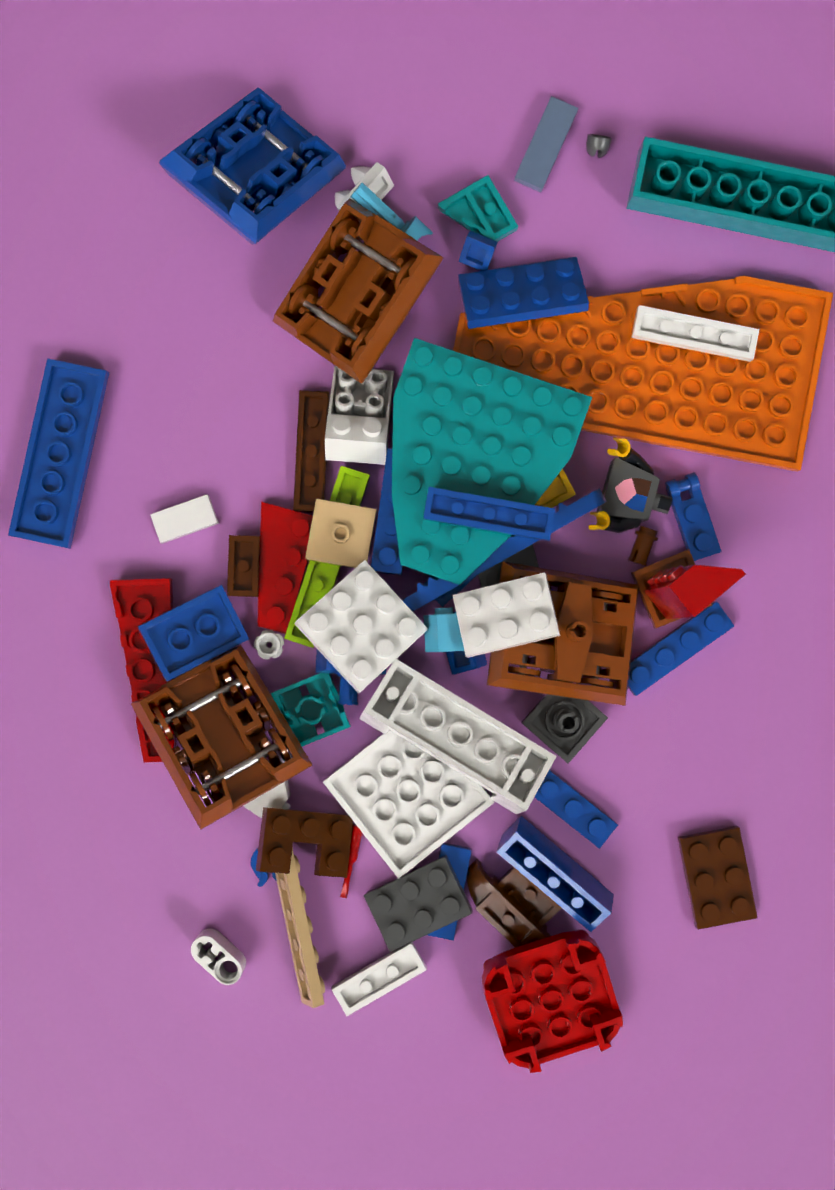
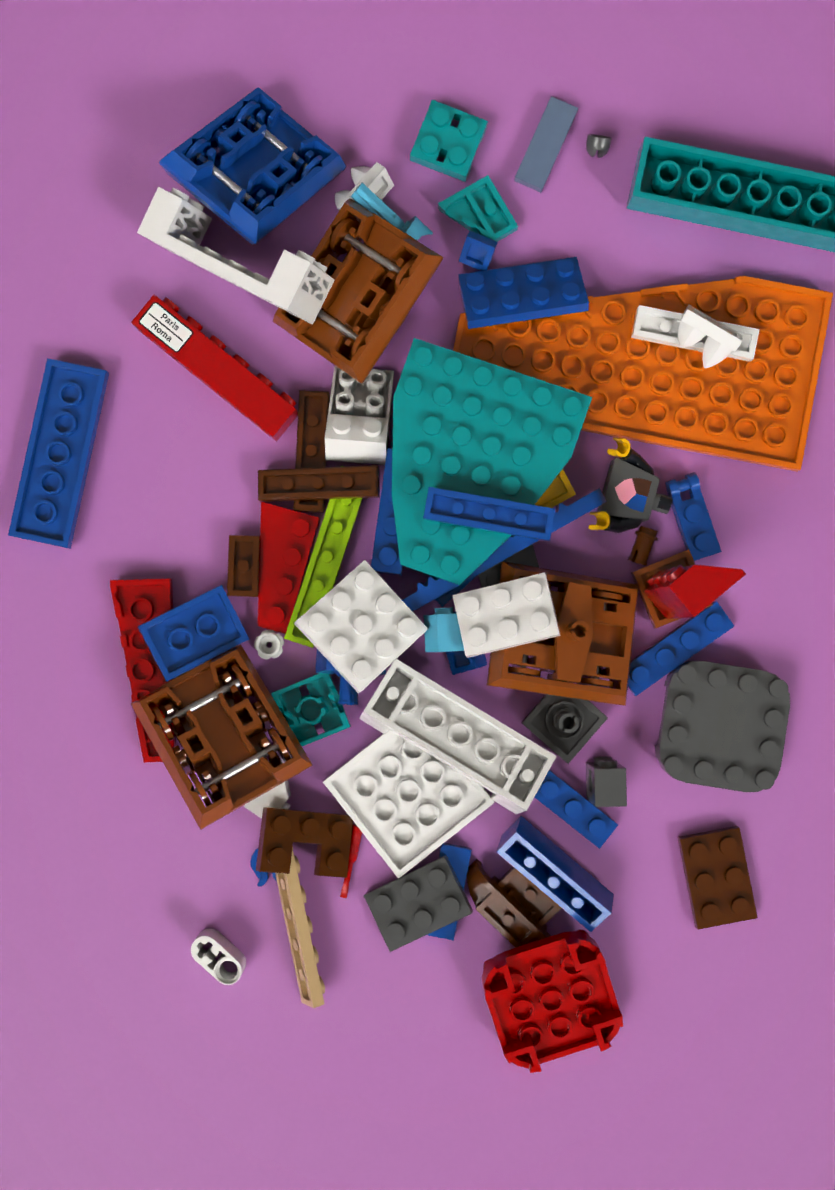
(179, 226): none -> white plate
(184, 519): white tile -> none
(215, 367): none -> red brick
(318, 483): none -> reddish brown tile
(340, 533): tan plate -> none
(379, 978): white plate -> none
(452, 143): none -> teal brick
(606, 783): none -> dark grey brick
(720, 338): none -> white tile
(723, 726): none -> dark grey plate

